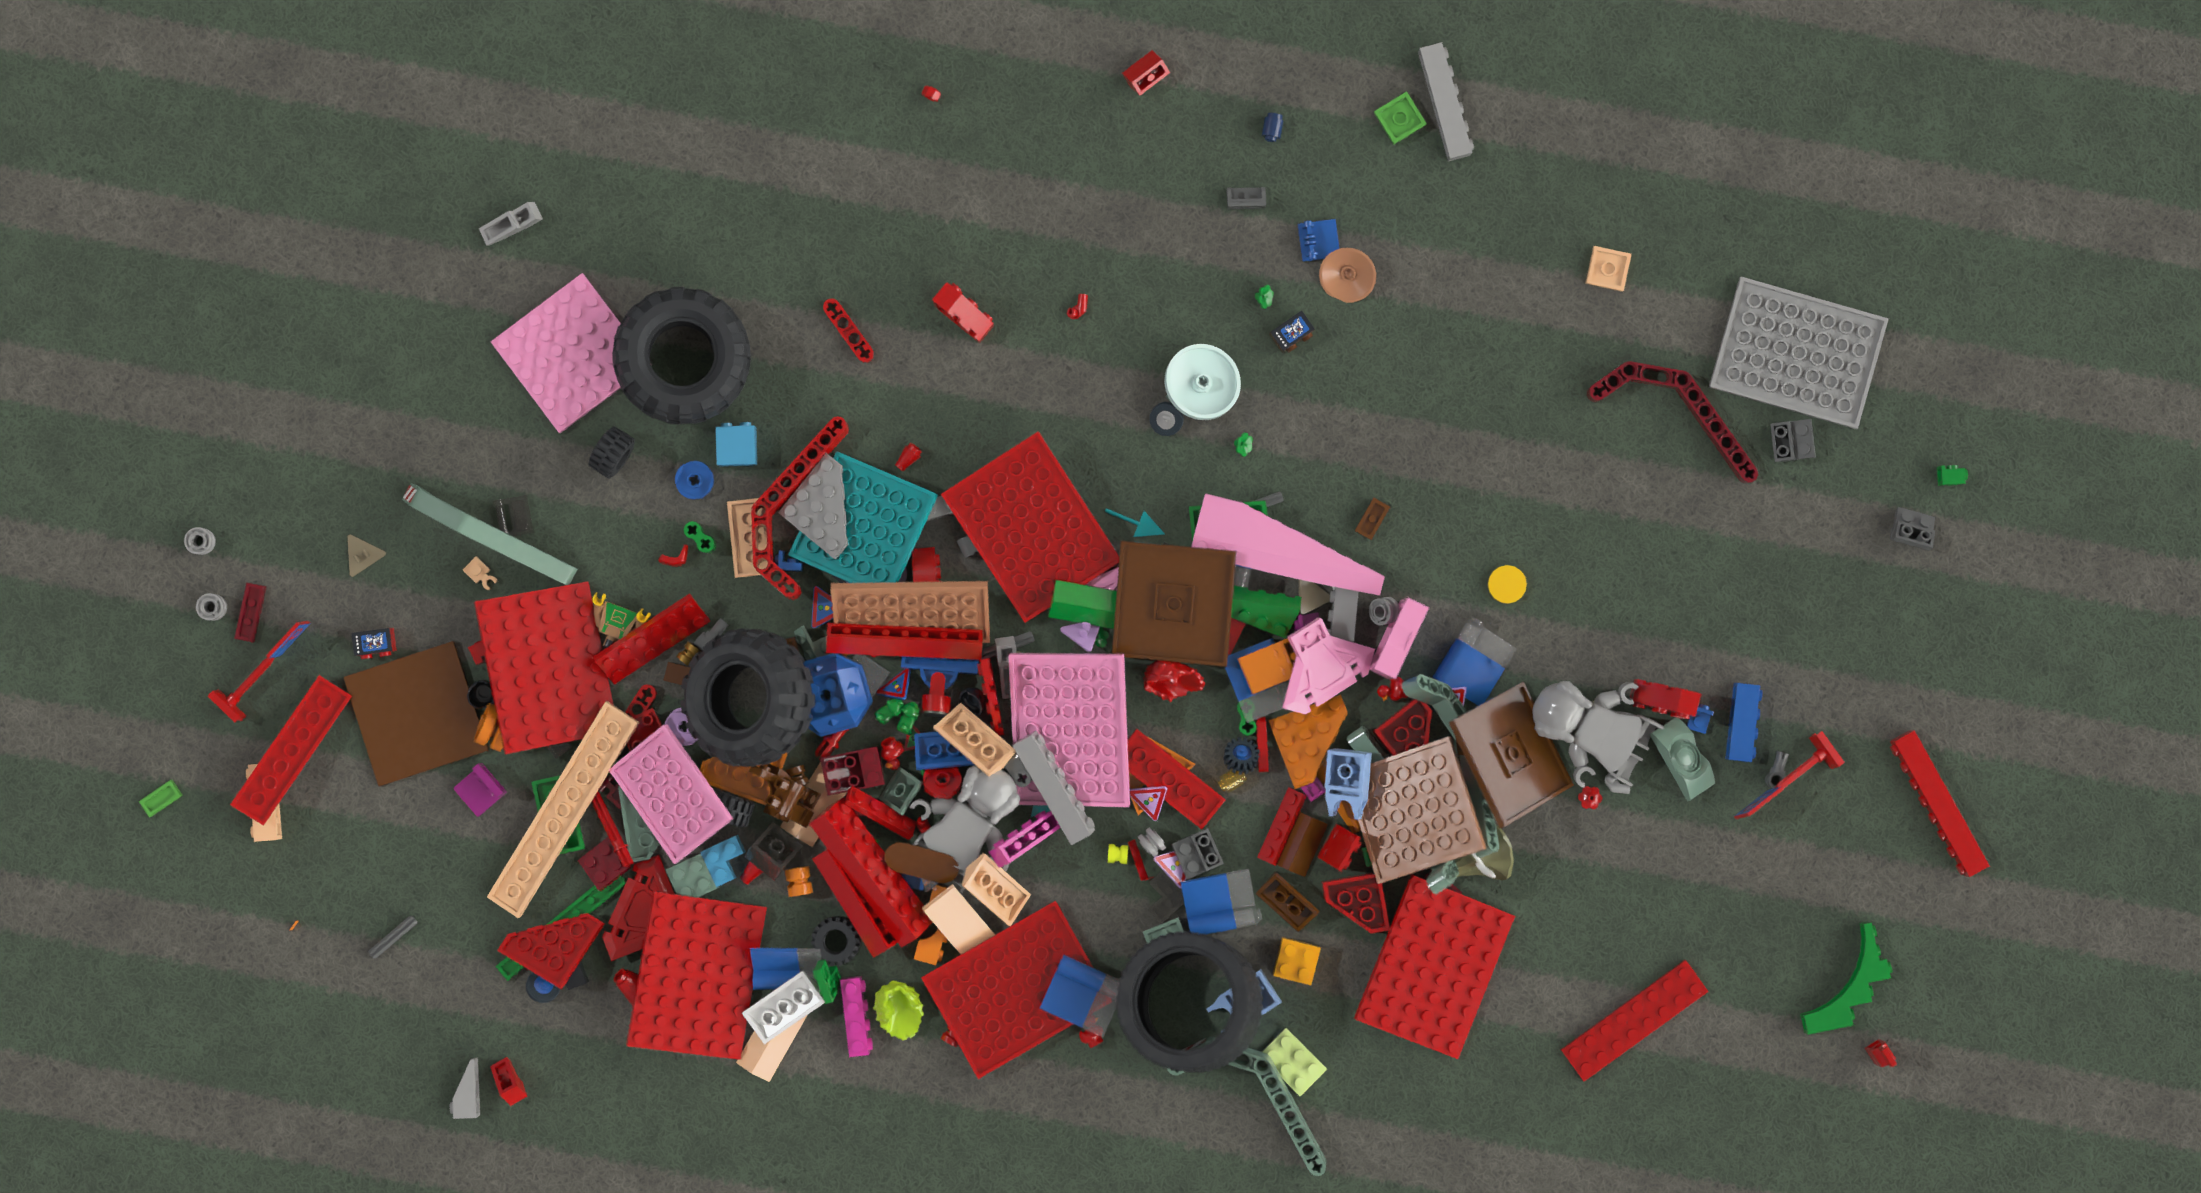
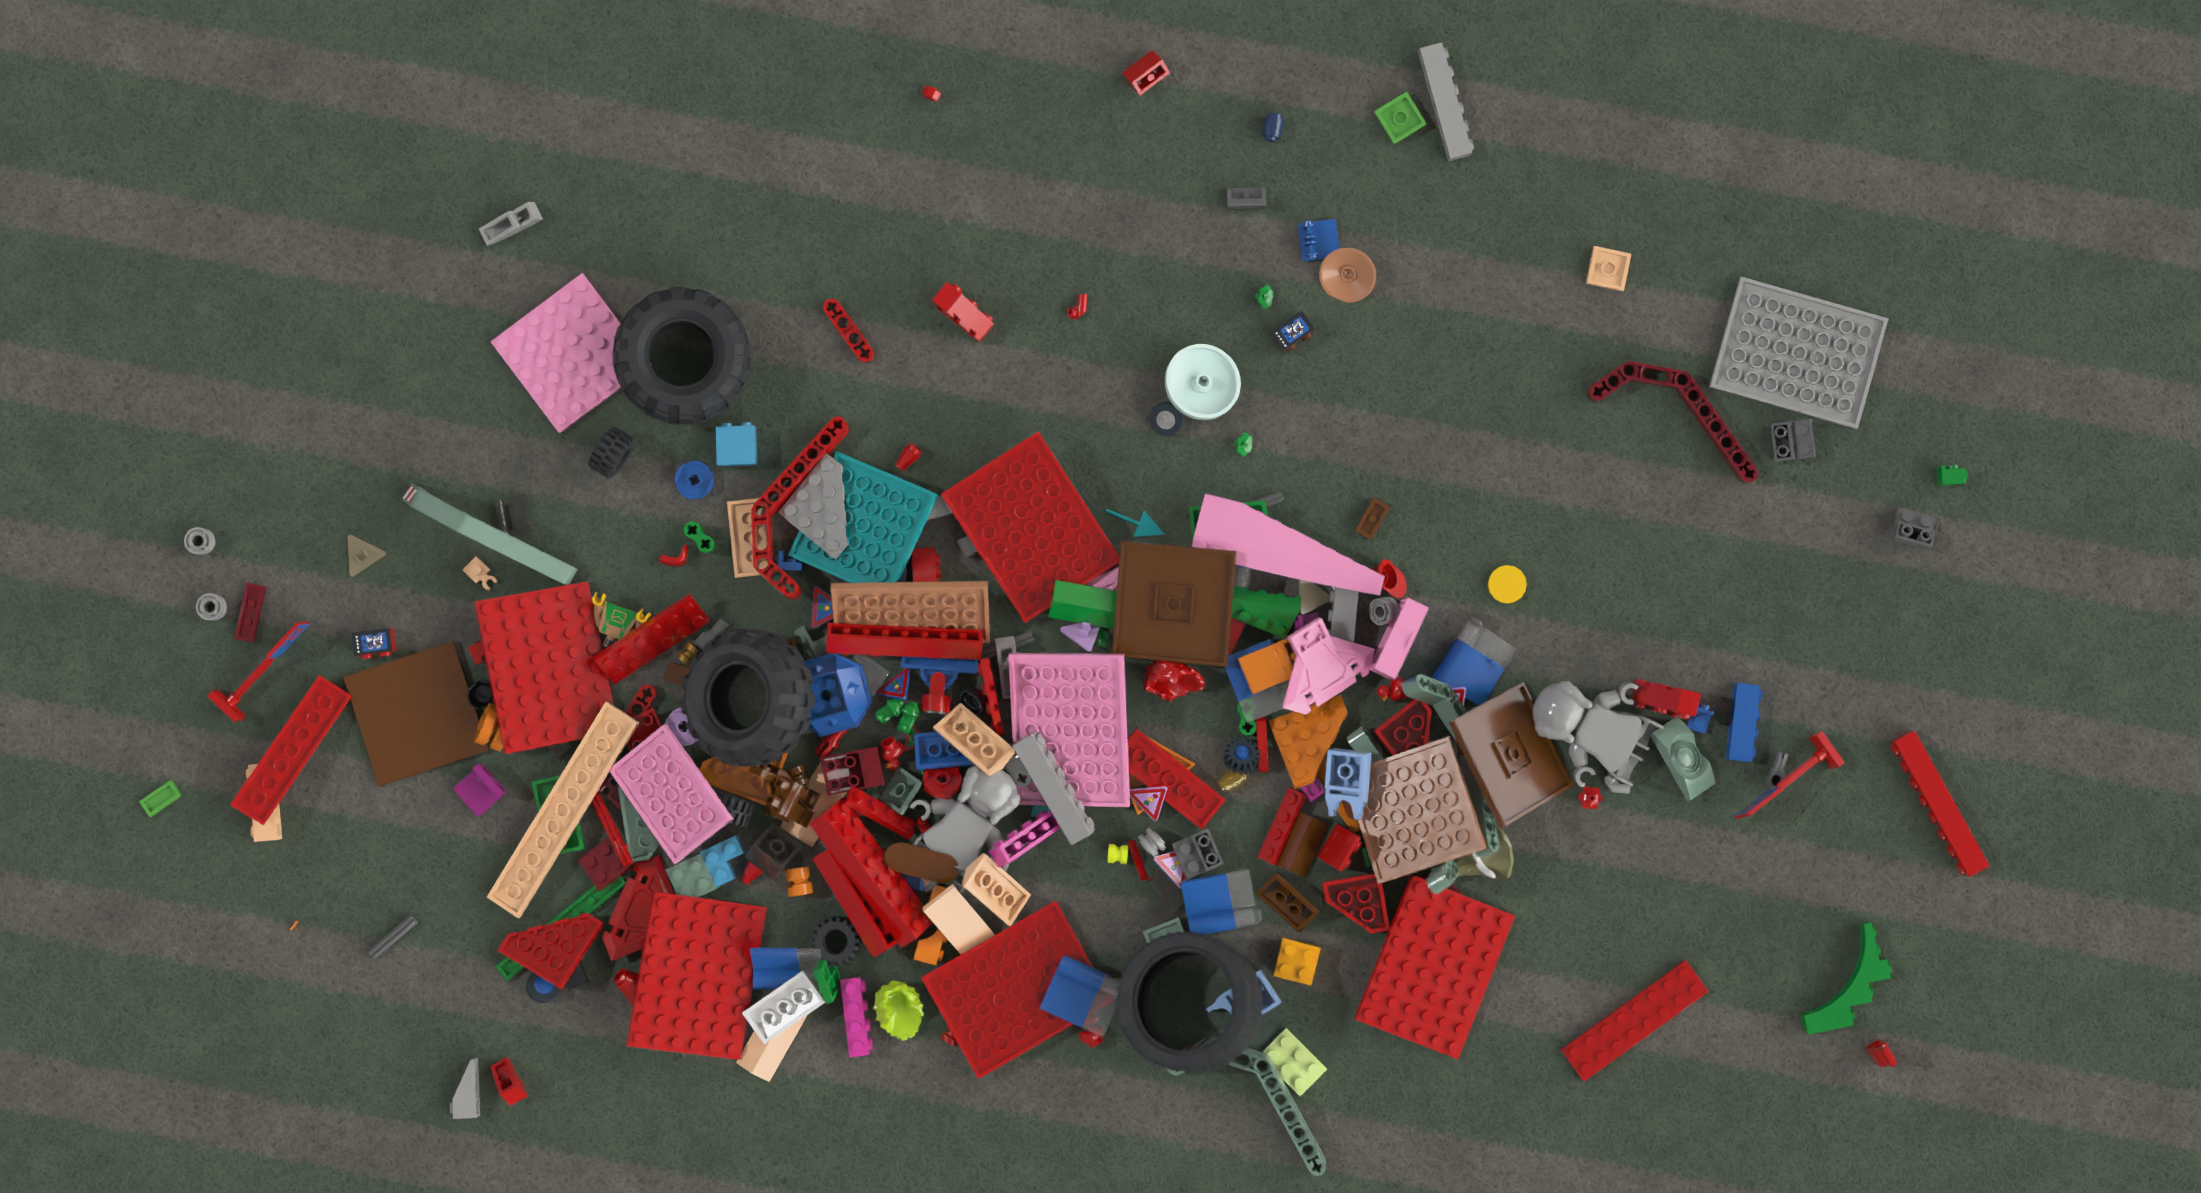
(1394, 580): none -> red piece

